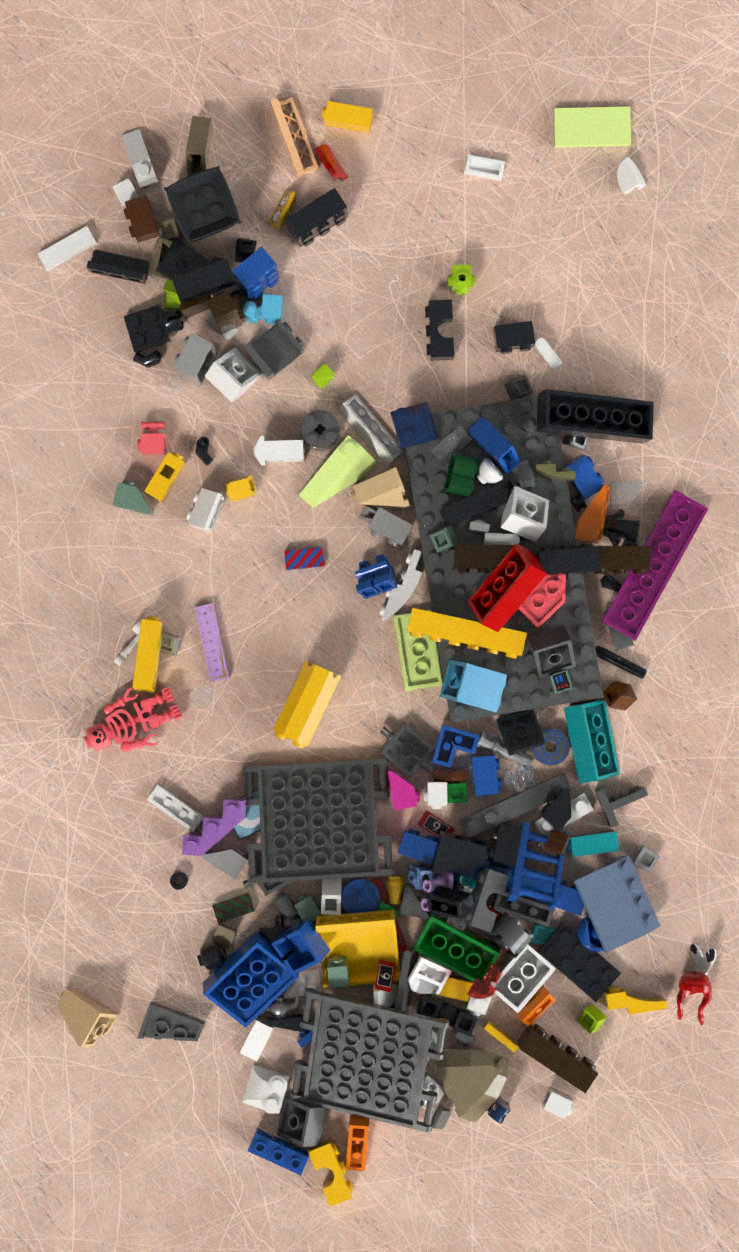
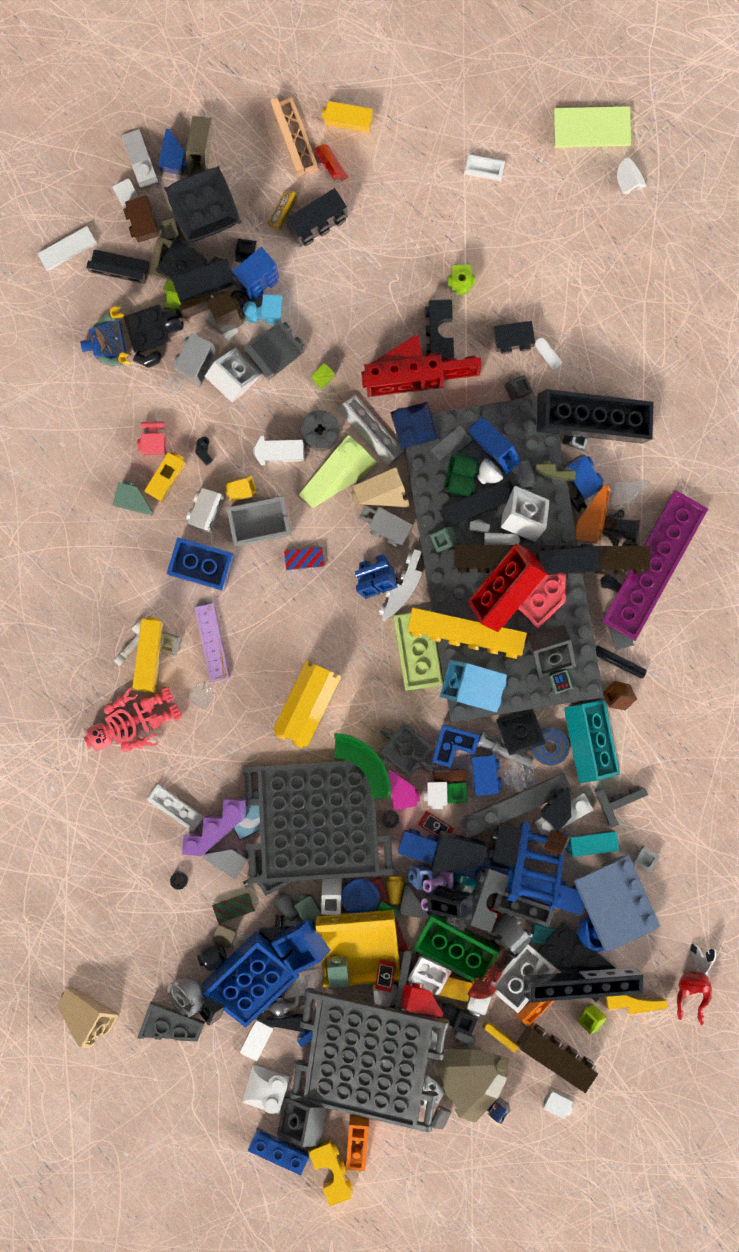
(108, 340): none -> torso
(172, 155): none -> blue slope
(186, 995): none -> light grey cylinder
(200, 564): none -> blue brick
(211, 1010): none -> black slope
(259, 522): none -> light grey piece
(366, 759): none -> green panel
(384, 817): none -> black bush
(407, 371): none -> red wedge
(419, 1000): none -> red slope
(583, 984): none -> black brick

